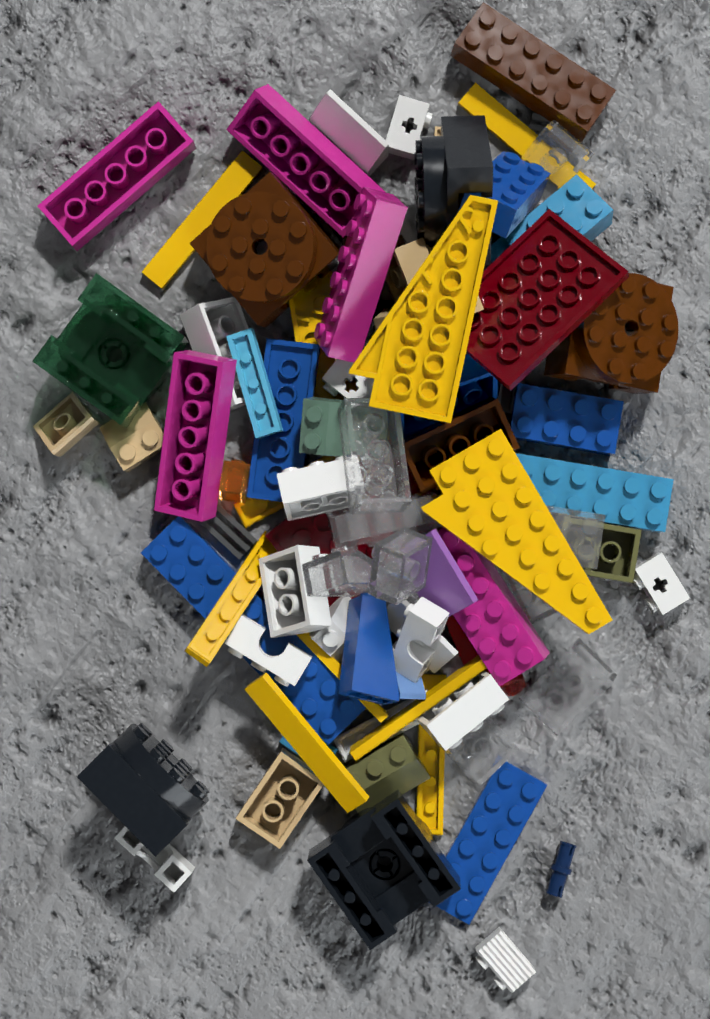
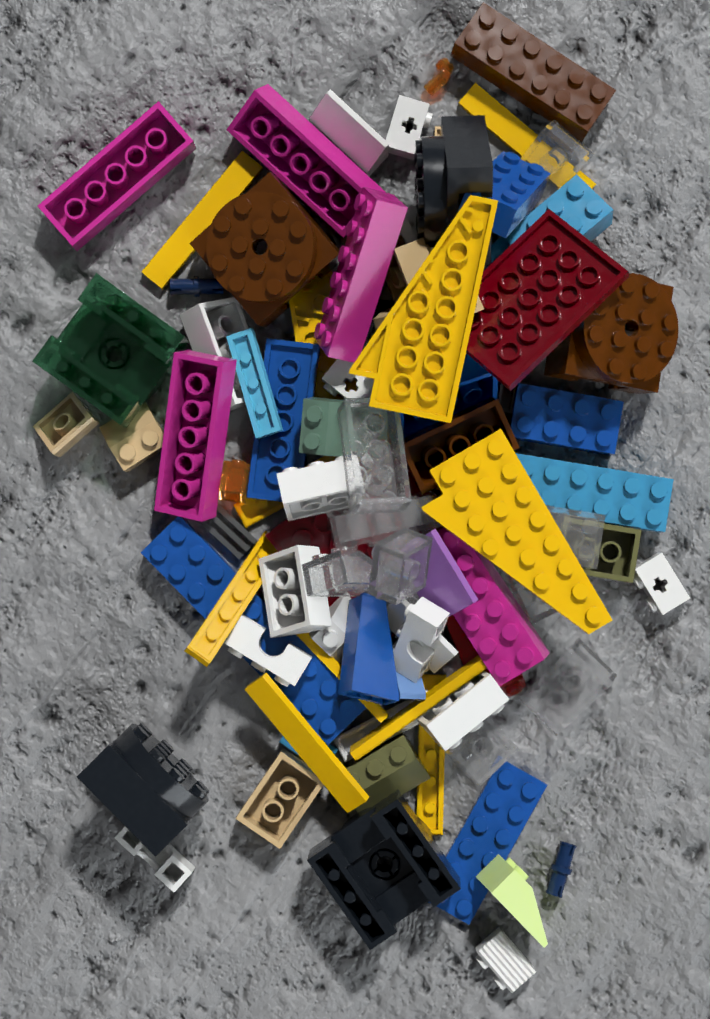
(195, 286): none -> dark blue pin
(439, 80): none -> clear orange arm
(509, 887): none -> yellowish green slope

